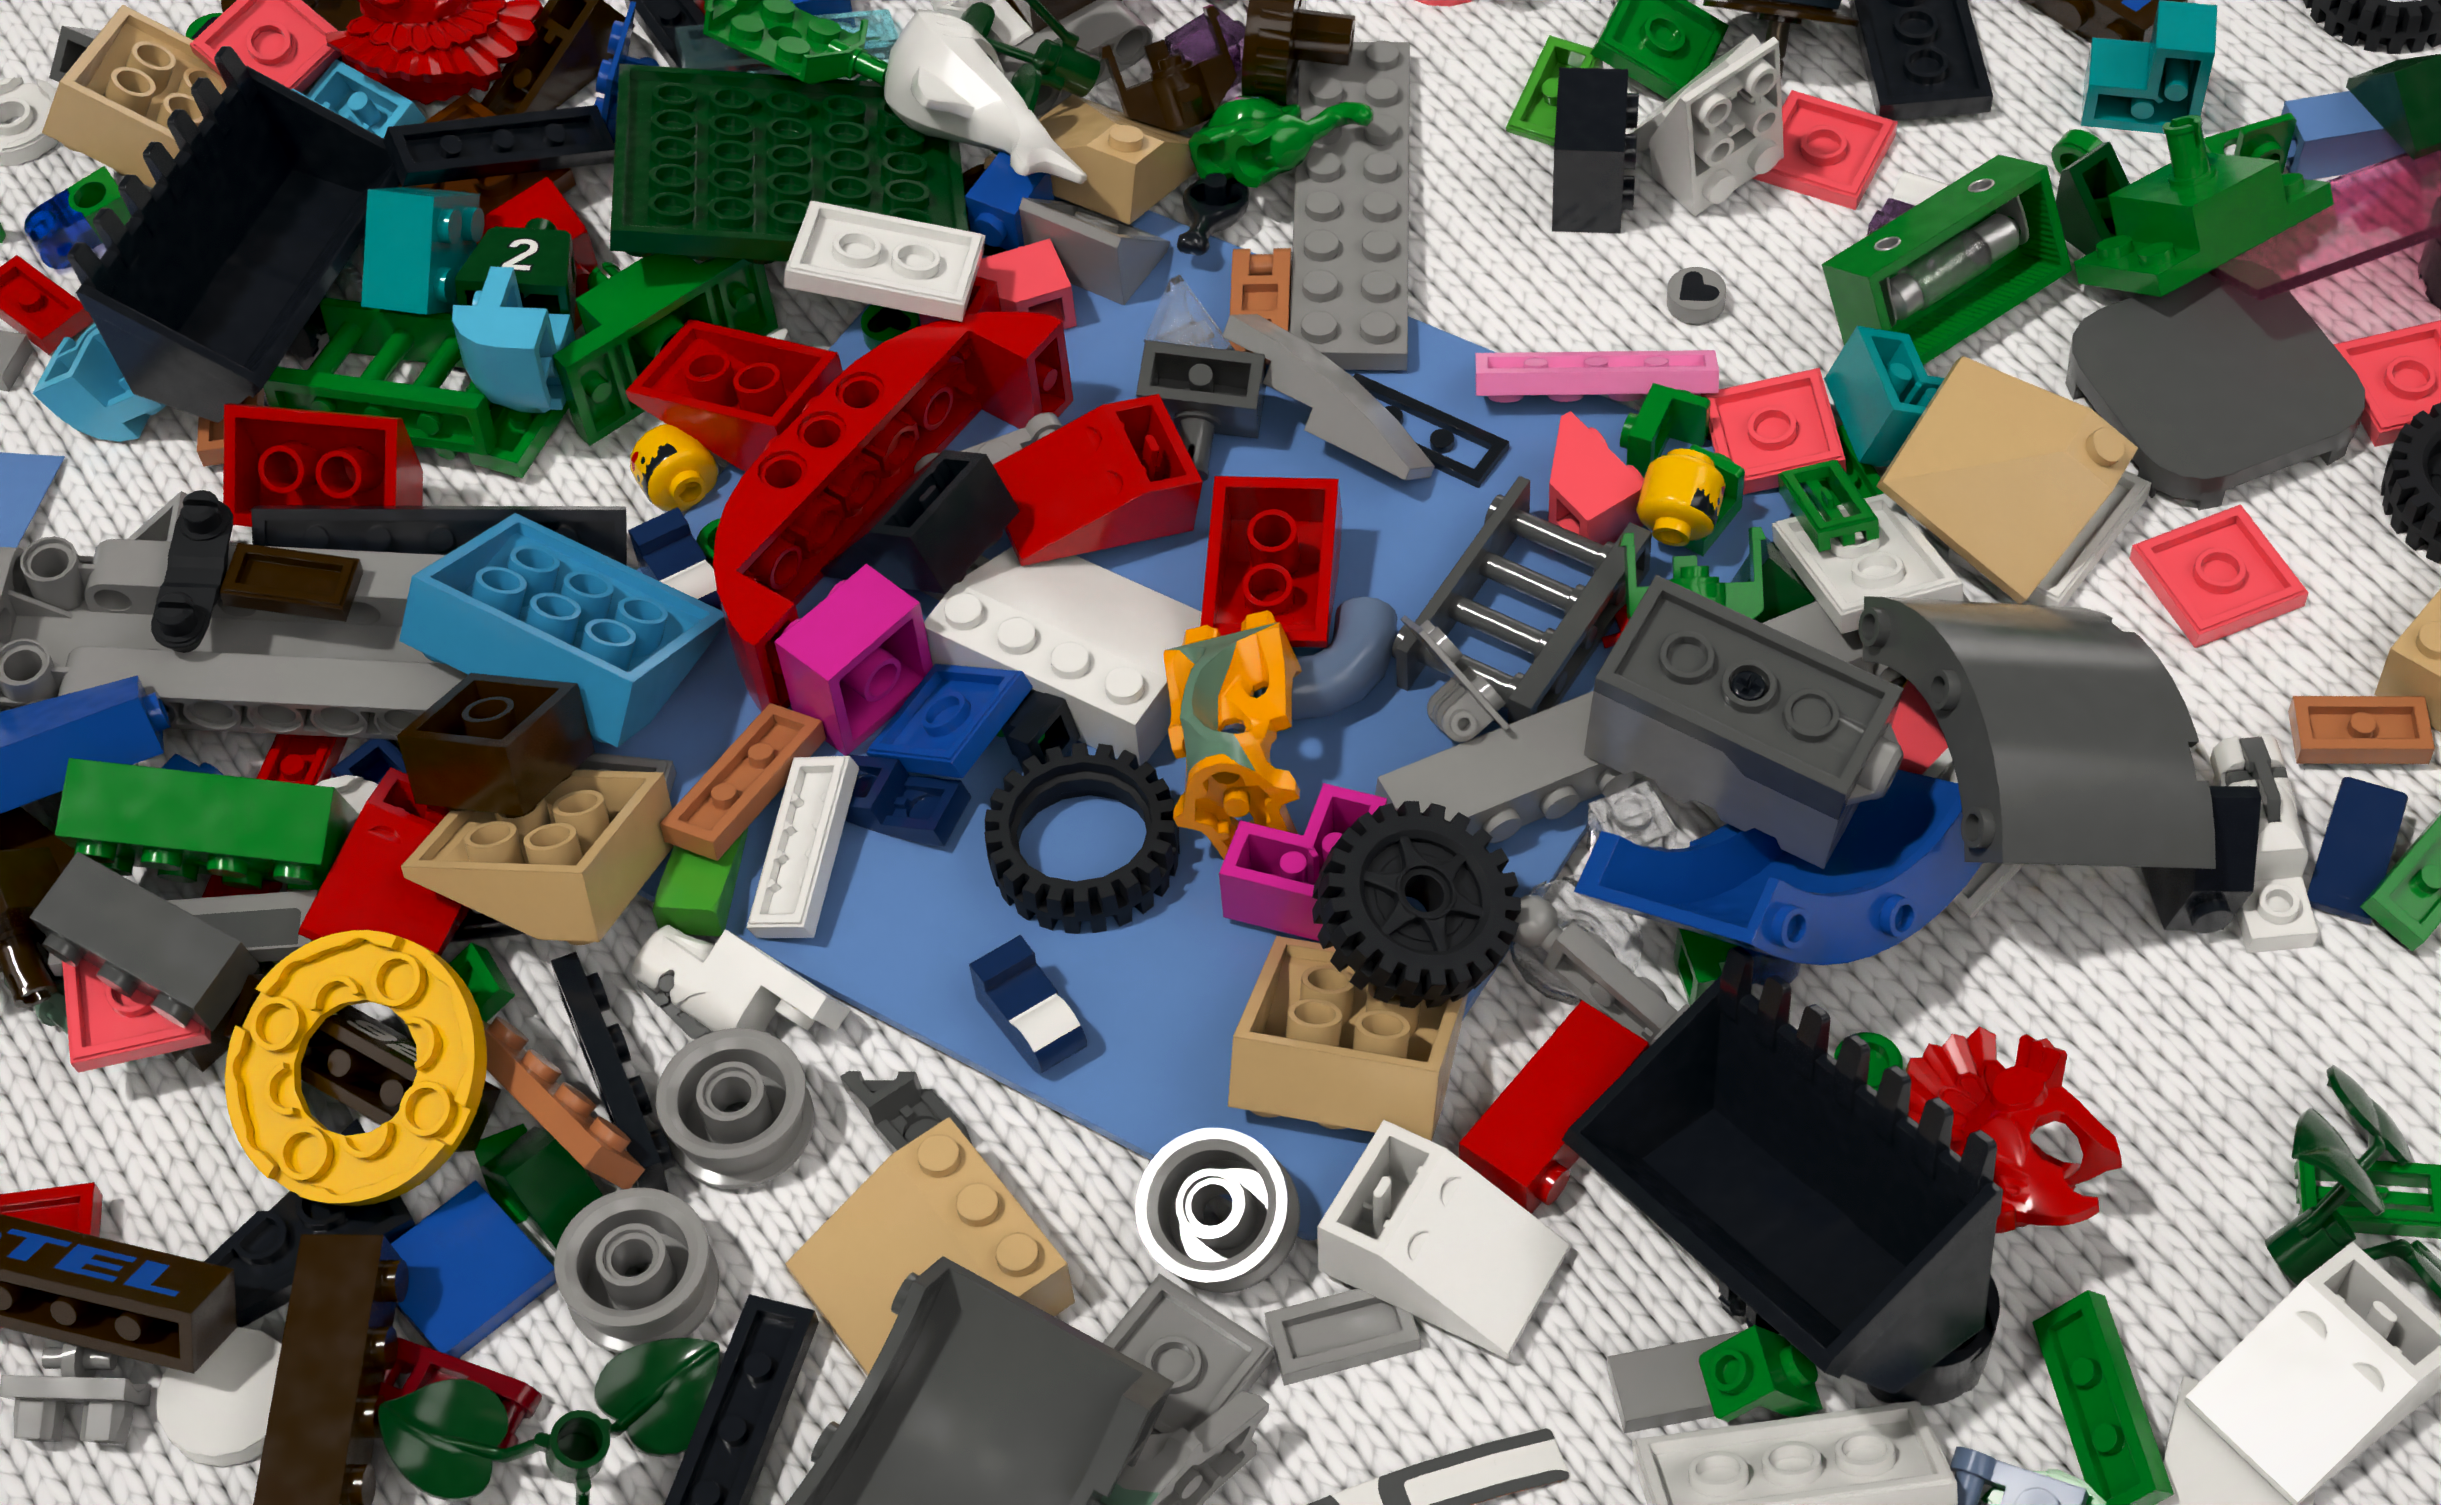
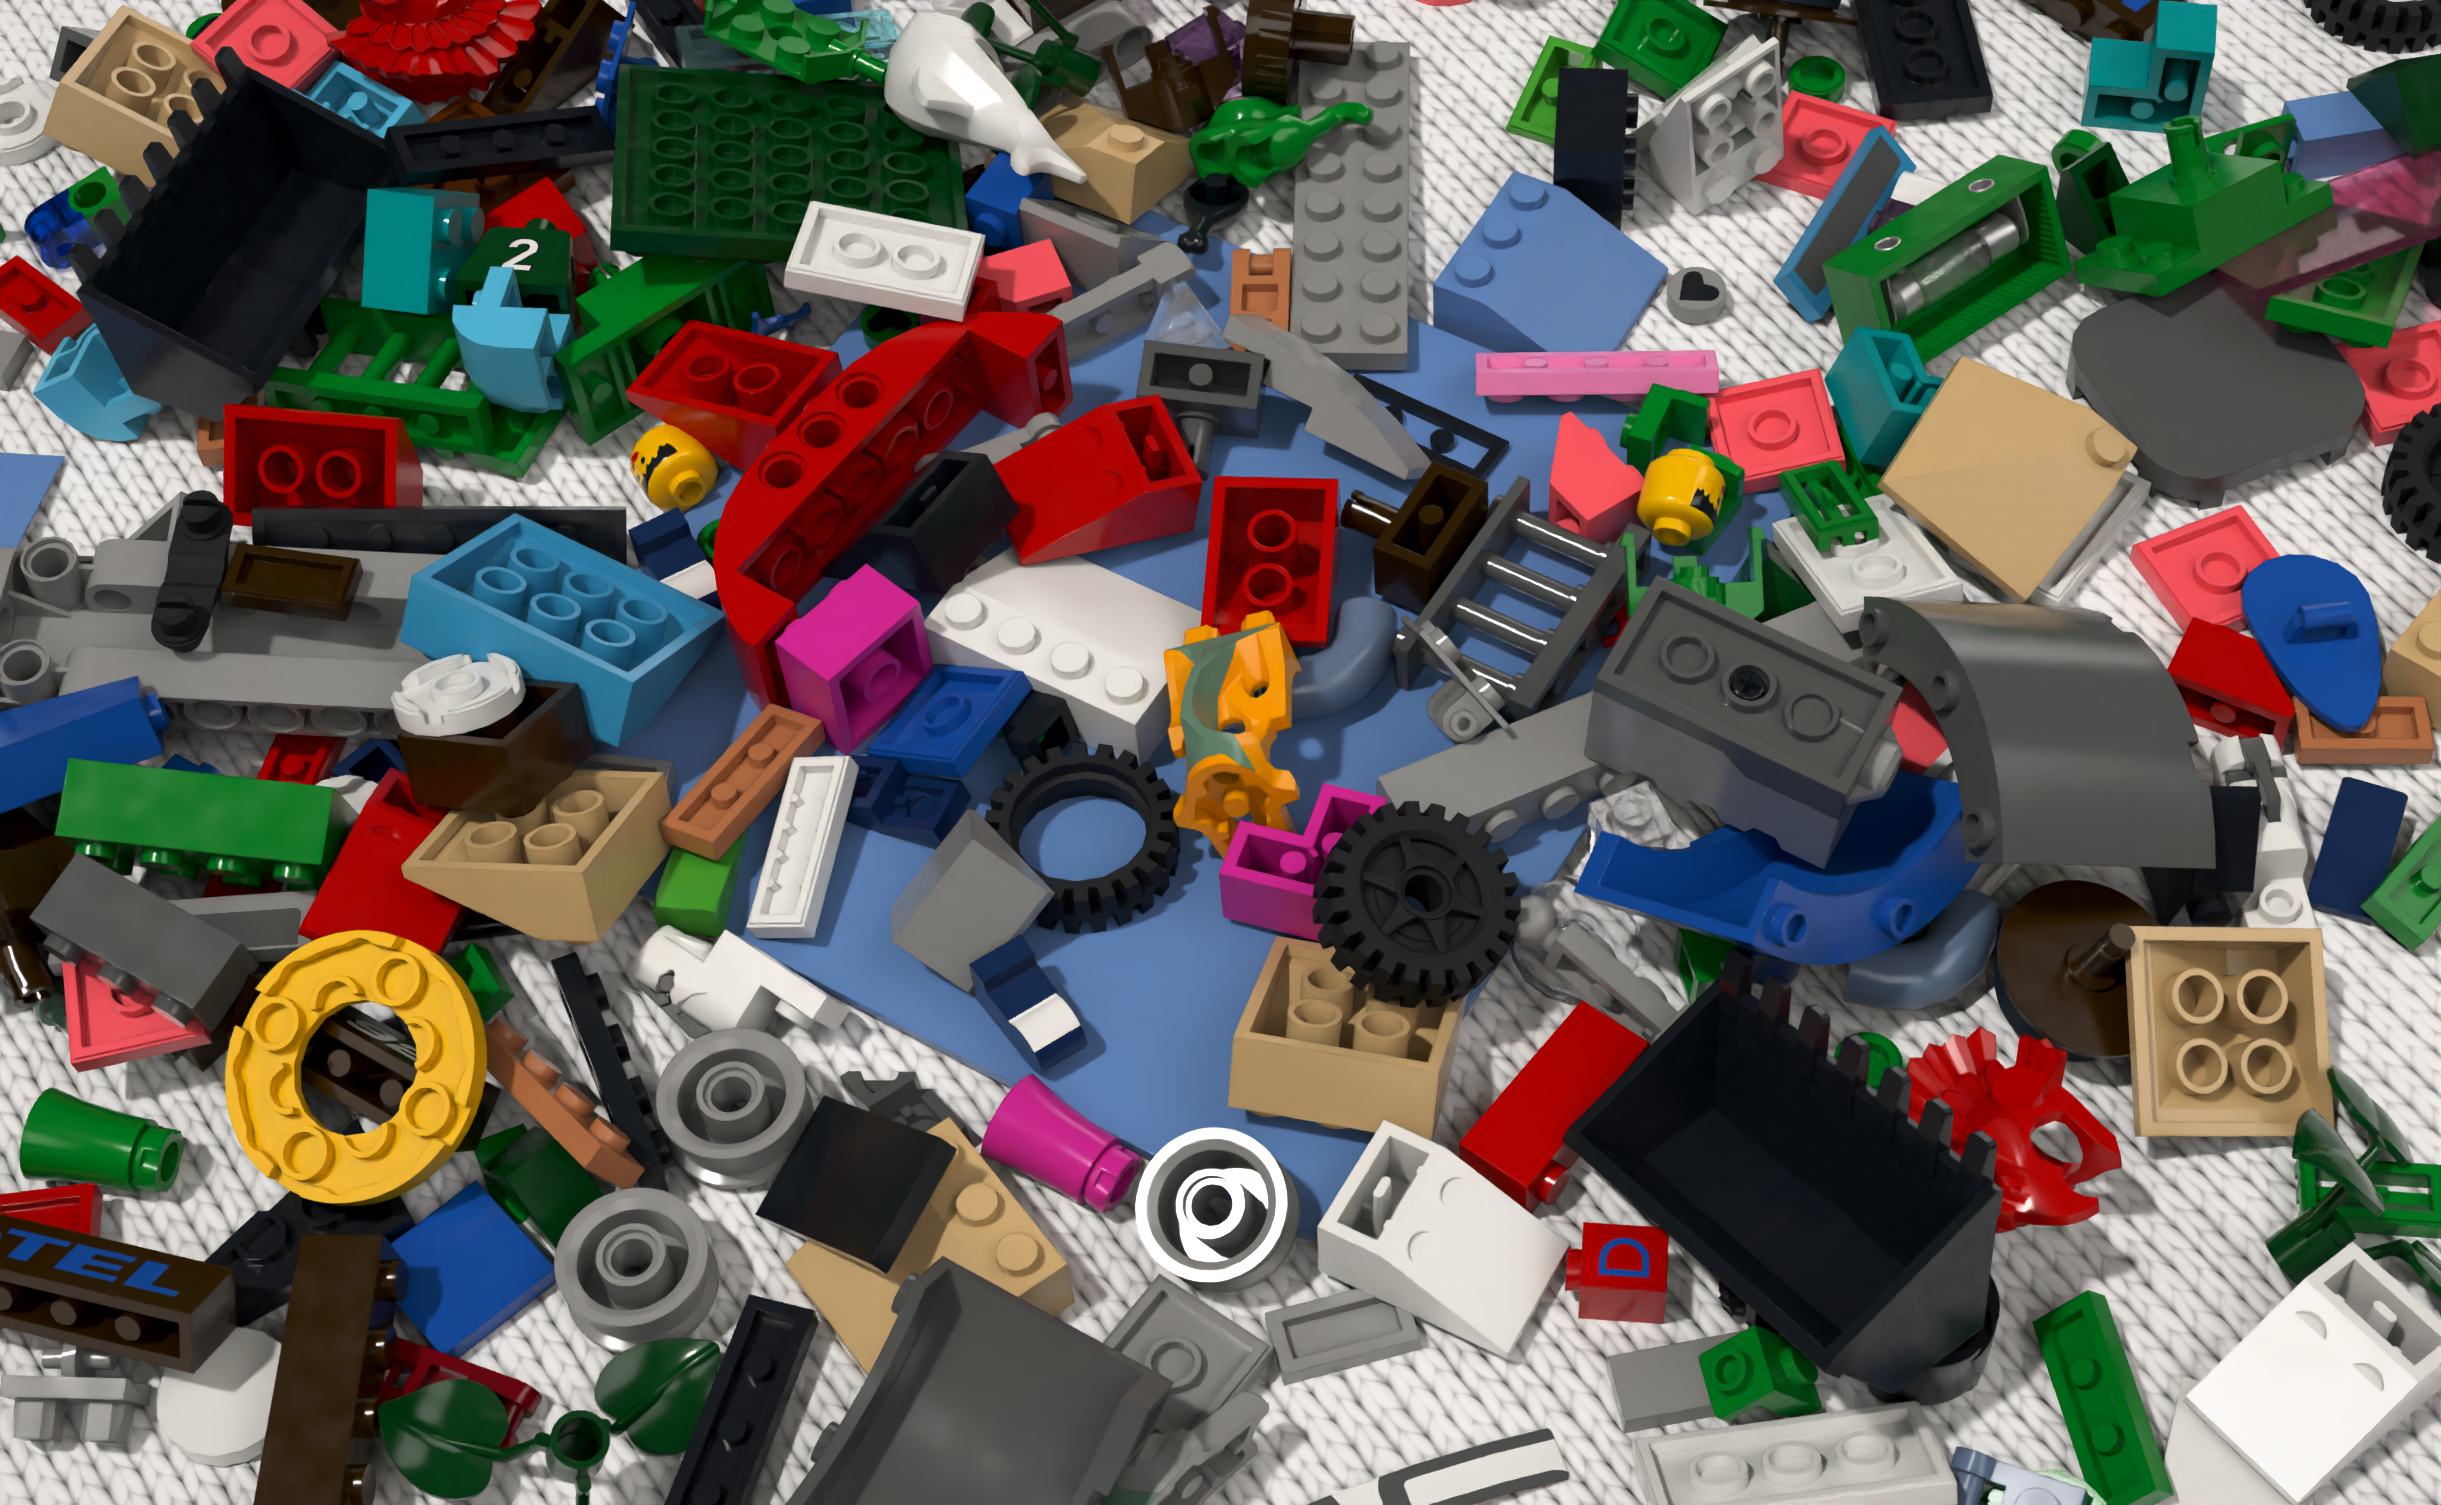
(96, 1144): none -> green plant
(458, 695): none -> white tile
(774, 324): none -> blue piece
(856, 1183): none -> black tile
(967, 901): none -> light grey slope
(1059, 1146): none -> dark pink plant
(1121, 301): none -> light grey plate
(1424, 536): none -> dark brown brick
(1544, 276): none -> medium blue slope
(1620, 1273): none -> red brick
(1818, 78): none -> green tile
(1842, 220): none -> tile
(1935, 965): none -> sand blue cylinder
(2066, 968): none -> dark brown piece
(2227, 1030): none -> tan slope
(2230, 683): none -> red slope
(2317, 635): none -> blue shield
(2353, 304): none -> green plate

